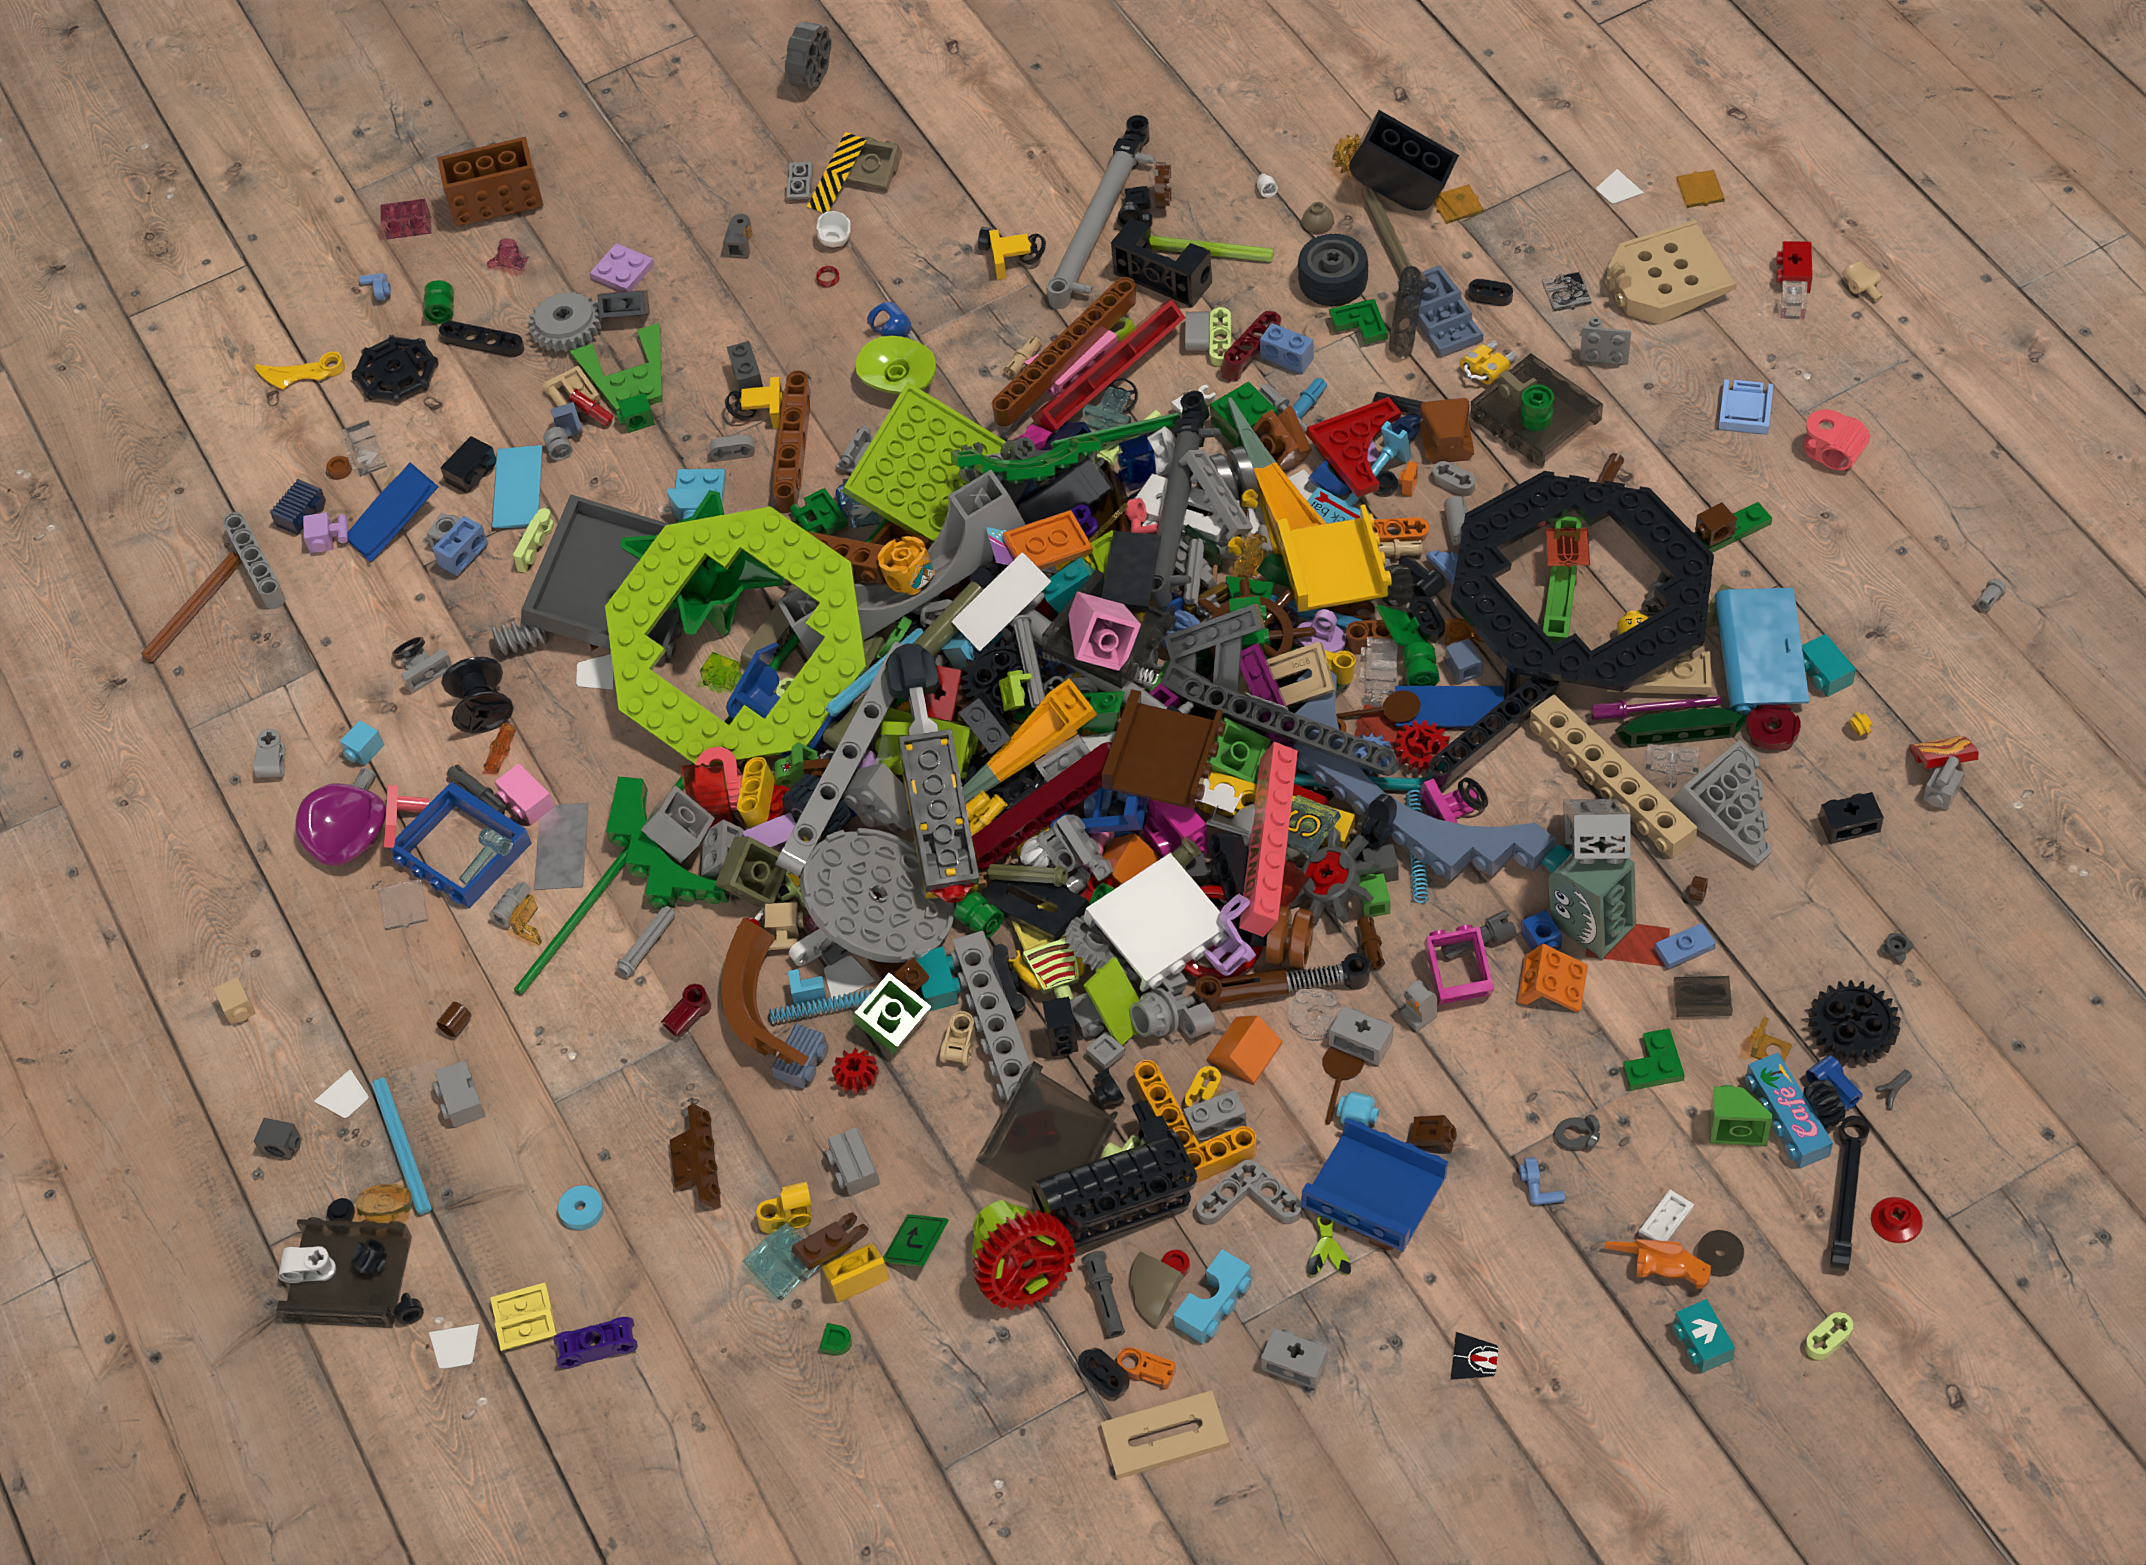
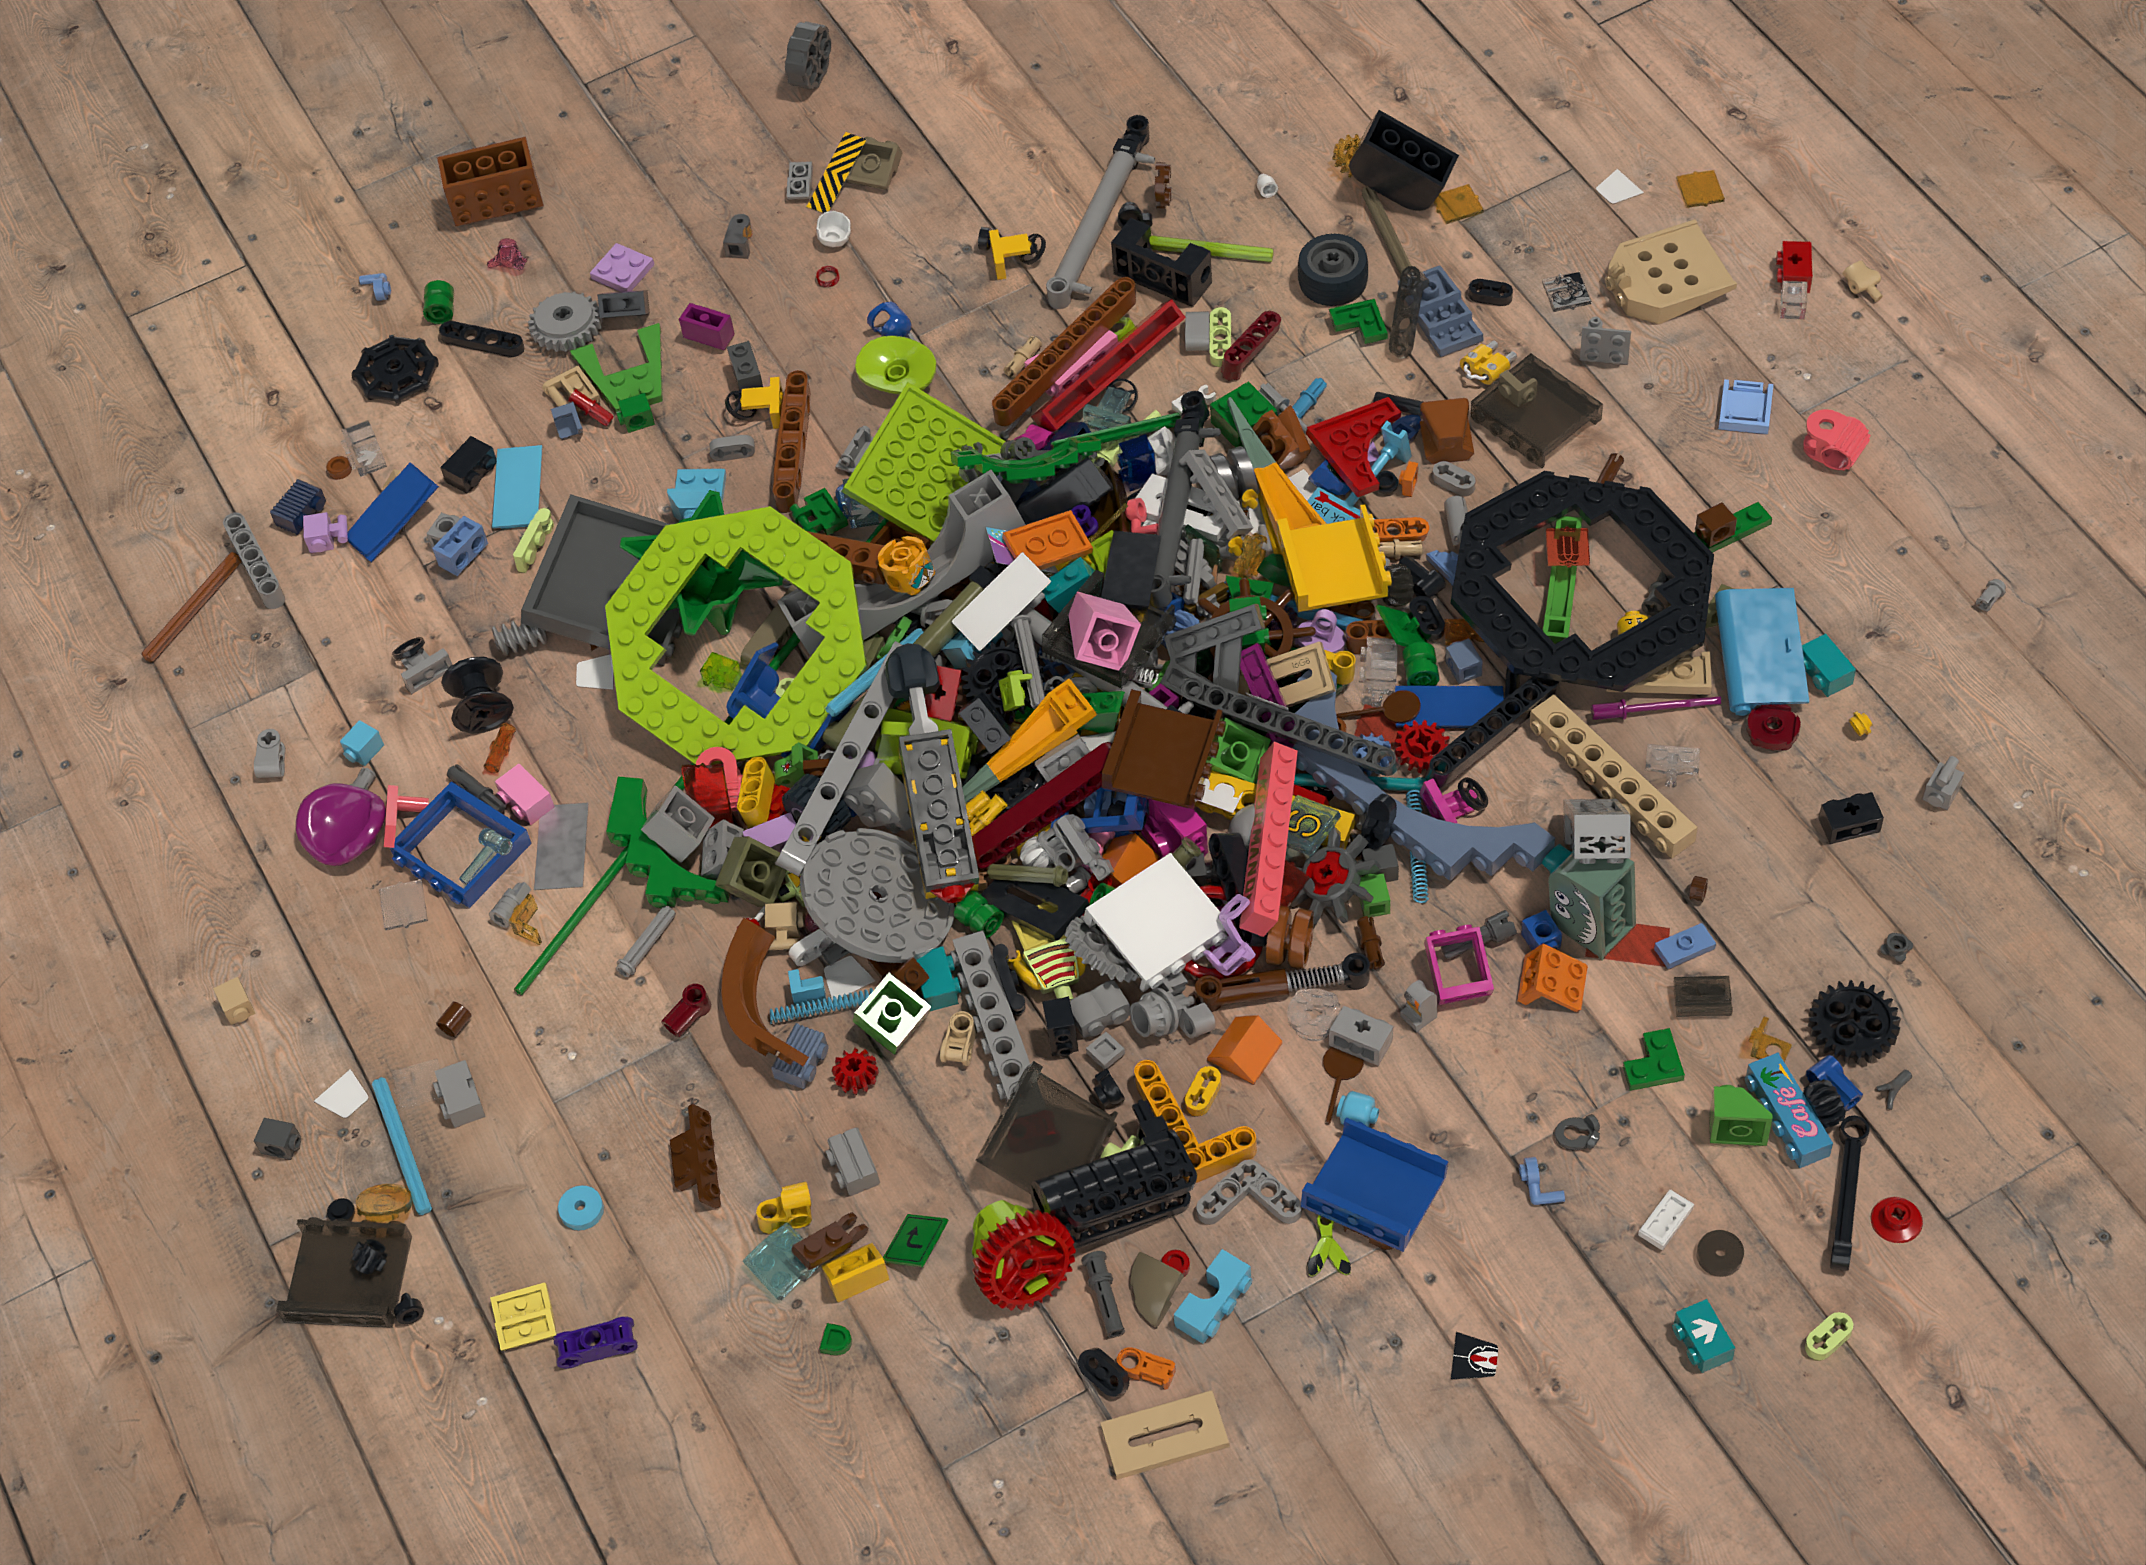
(286, 375): yellow piece -> none
(303, 1265): white piece -> none
(406, 219): clear pink brick -> none
(454, 1345): white sticker -> none
(557, 443): light grey wheel -> none
(706, 326): none -> magenta brick
(1113, 997): lime piece -> none
(1139, 196): black plate -> none
(1215, 1116): light grey brick -> none
(1225, 823): dark grey piece -> none
(1281, 1361): light grey brick -> none
(1287, 348): medium blue brick -> none
(1318, 218): dark tan brick -> none
(1433, 1131): reddish brown bracket -> none
(1537, 407): green wheel -> none
(1665, 1259): orange animal -> none
(1680, 726): dark green brick -> none
(1727, 805): light grey slope -> none
(1937, 752): red slope -> none

